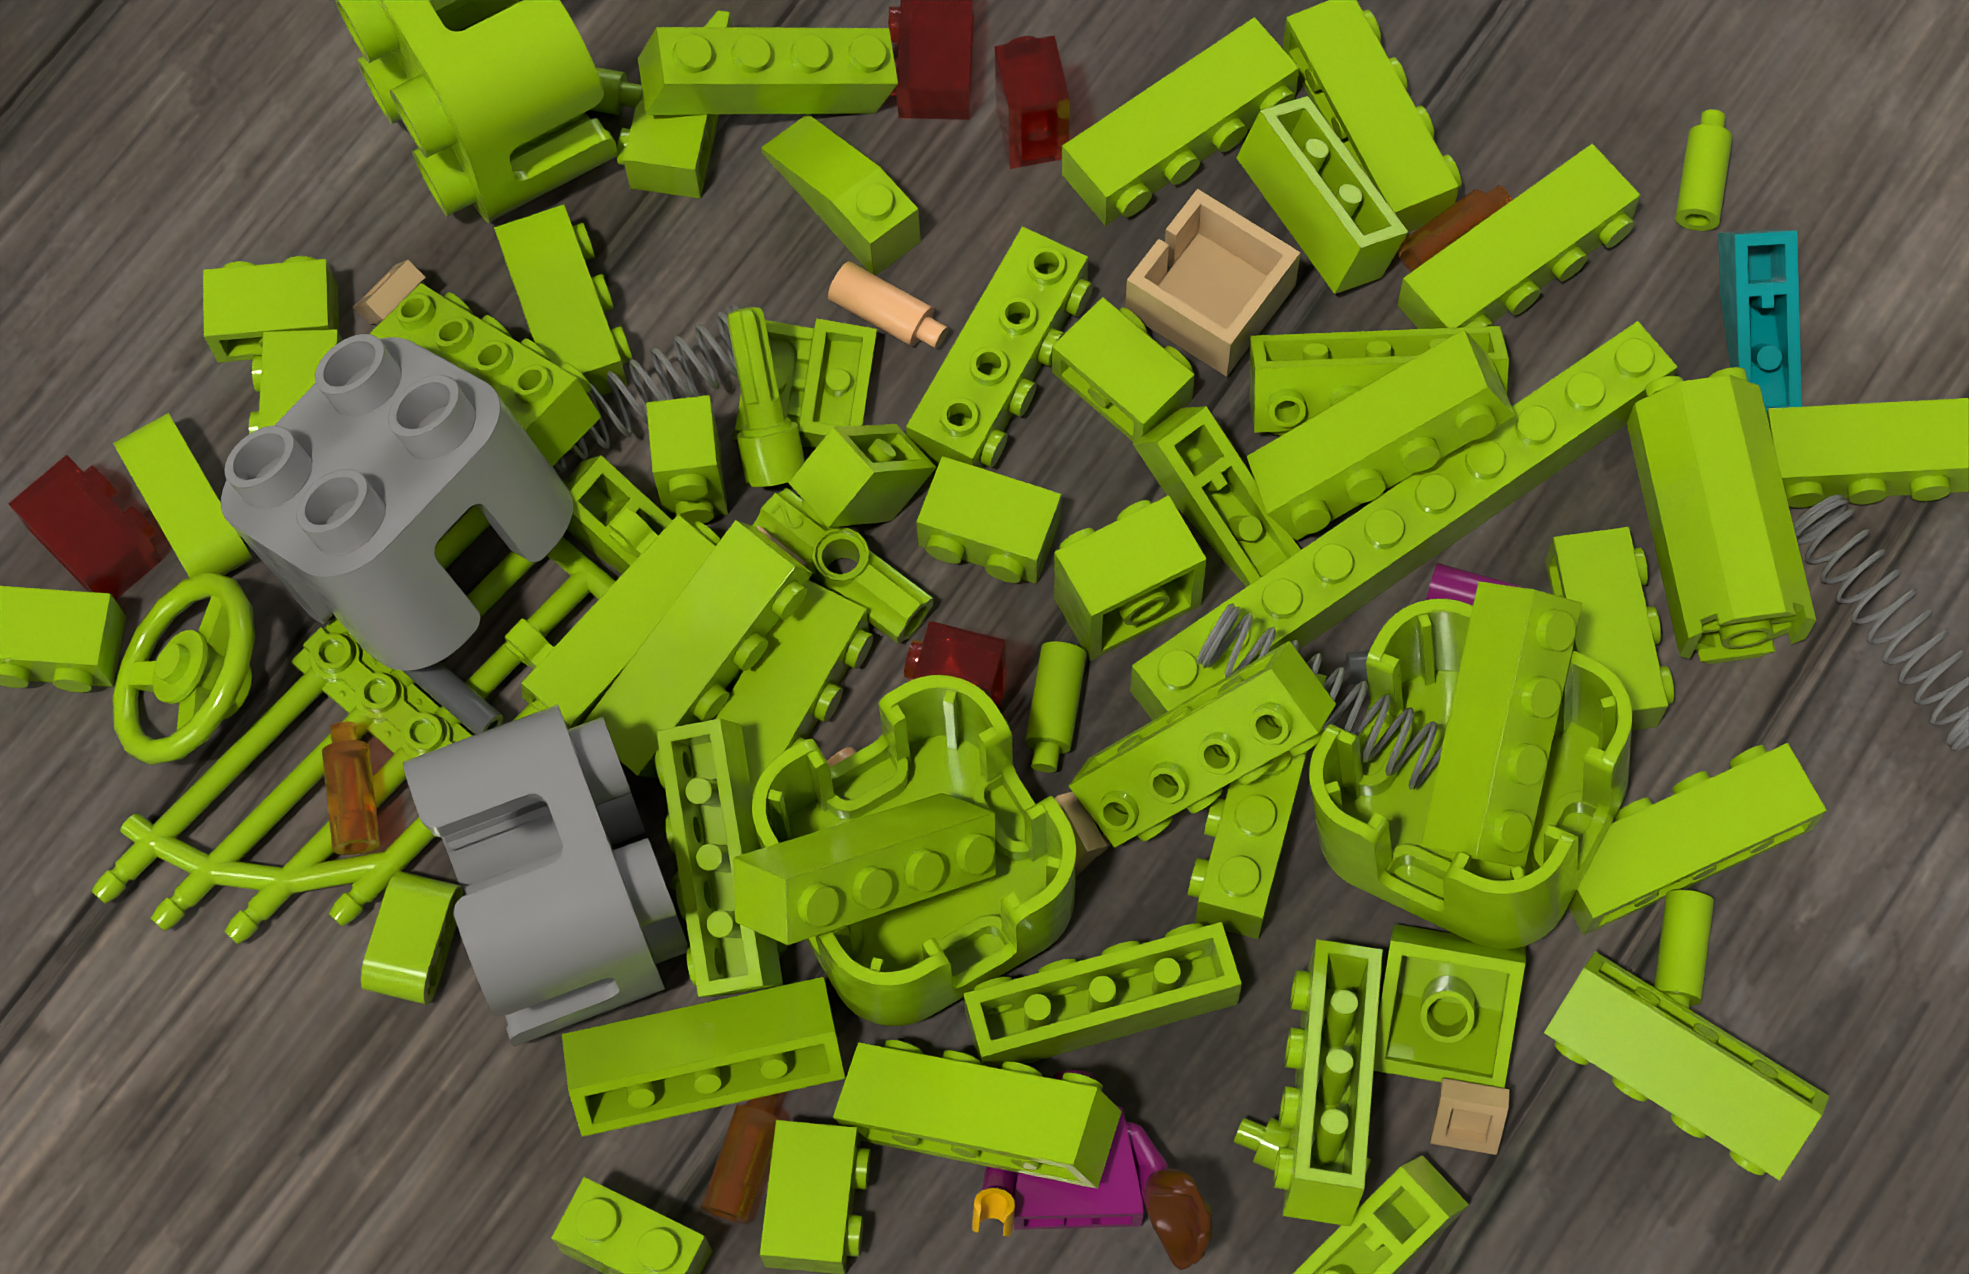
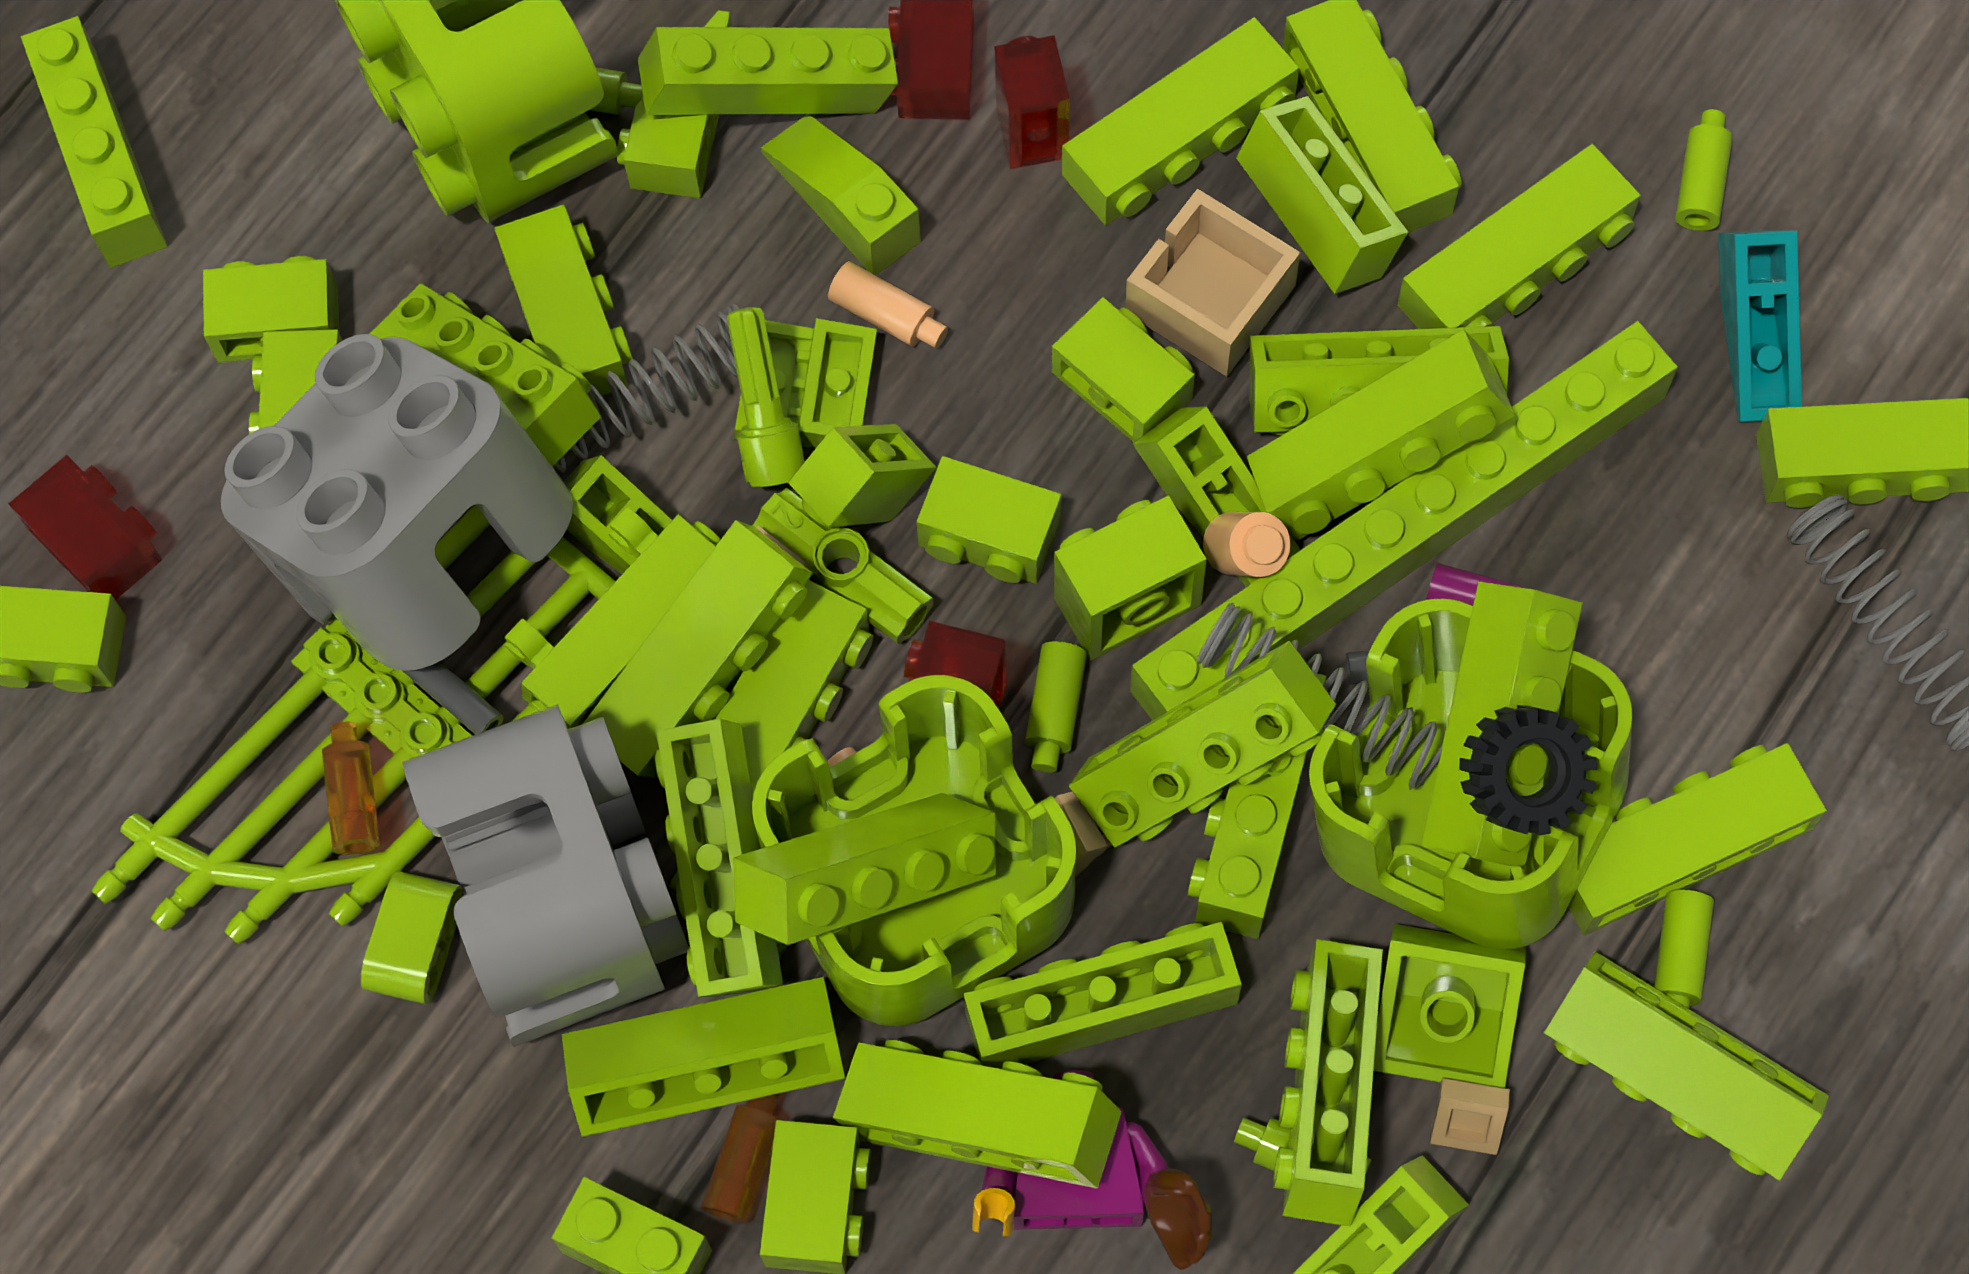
(93, 142): none -> lime brick
(181, 498): lime beam -> none
(198, 669): lime piece -> none
(389, 292): tan tile -> none
(687, 458): lime brick -> none
(1001, 351): lime brick -> none
(1246, 543): none -> light nougat brick
(1451, 225): clear orange cylinder -> none
(1565, 778): none -> black tyre
(1614, 620): lime brick -> none
(1719, 517): lime brick -> none

